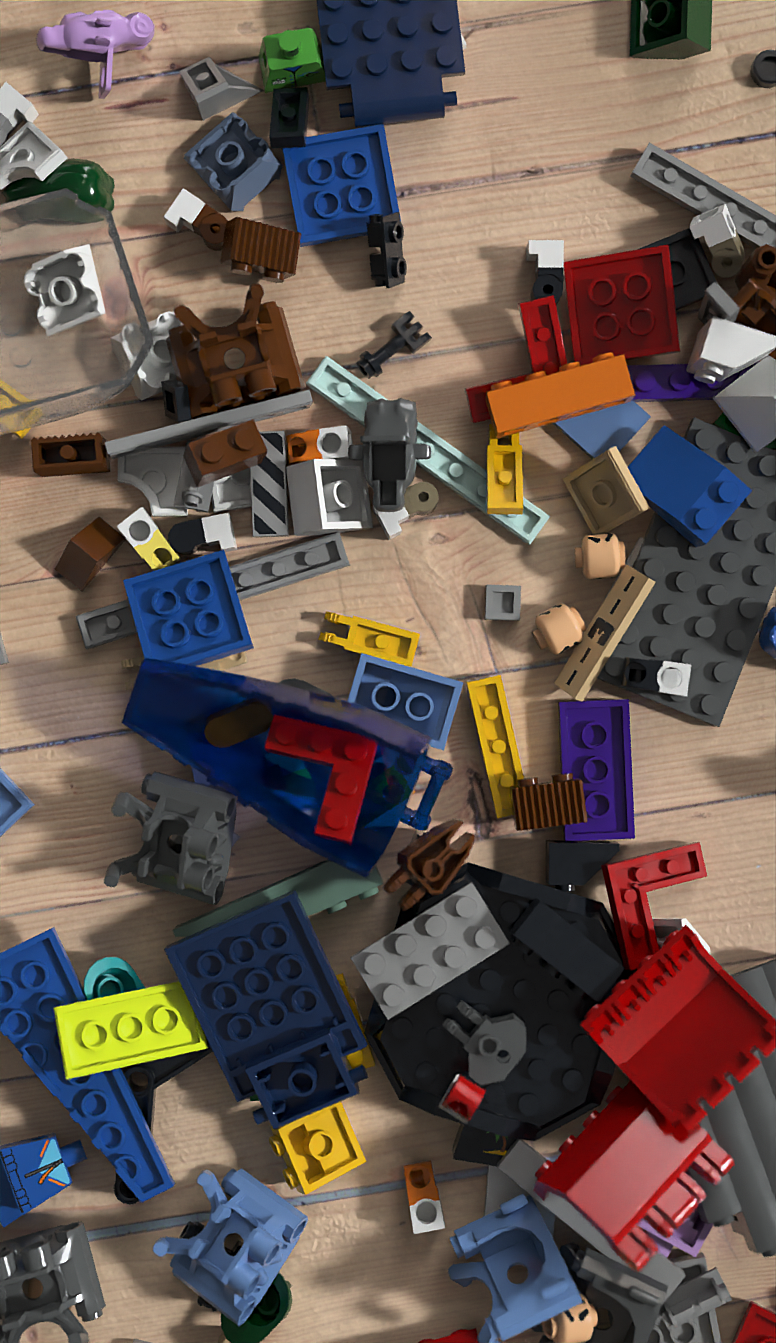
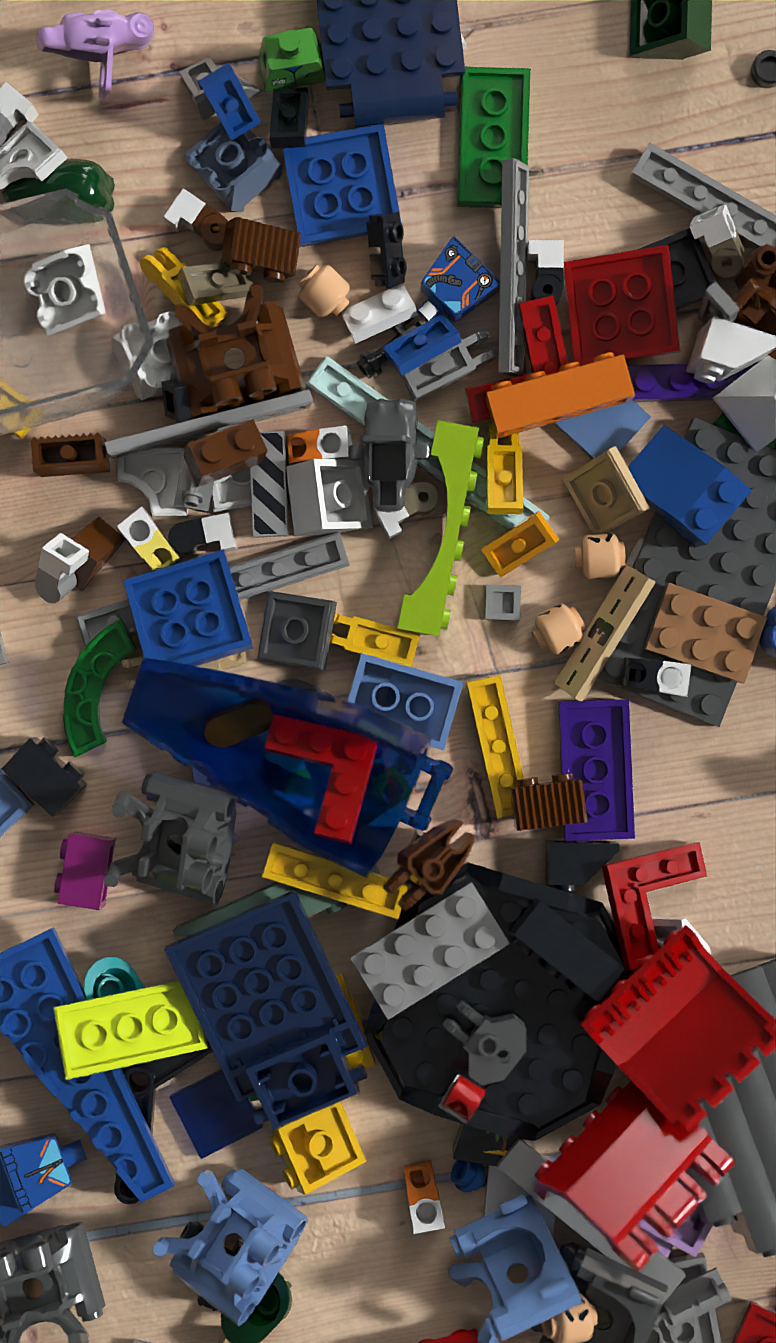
(45, 775): none -> black brick
(57, 567): none -> white leg
(84, 870): none -> magenta brick
(86, 684): none -> green tile
(164, 270): none -> yellow hinge
(212, 283): none -> dark tan plate
(213, 1114): none -> clear blue tile
(229, 101): none -> blue plate
(297, 630): none -> dark grey tile
(324, 291): none -> light nougat head
(331, 880): none -> yellow plate
(379, 313): none -> white plate
(422, 344): none -> blue plate
(448, 367): none -> light grey hinge
(455, 449): none -> lime arch
(456, 284): none -> blue torso
(468, 1176): none -> blue plate
(490, 130): none -> green tile
(513, 265): none -> light grey tile
(519, 544): none -> light orange plate
(705, 633): none -> medium nougat plate

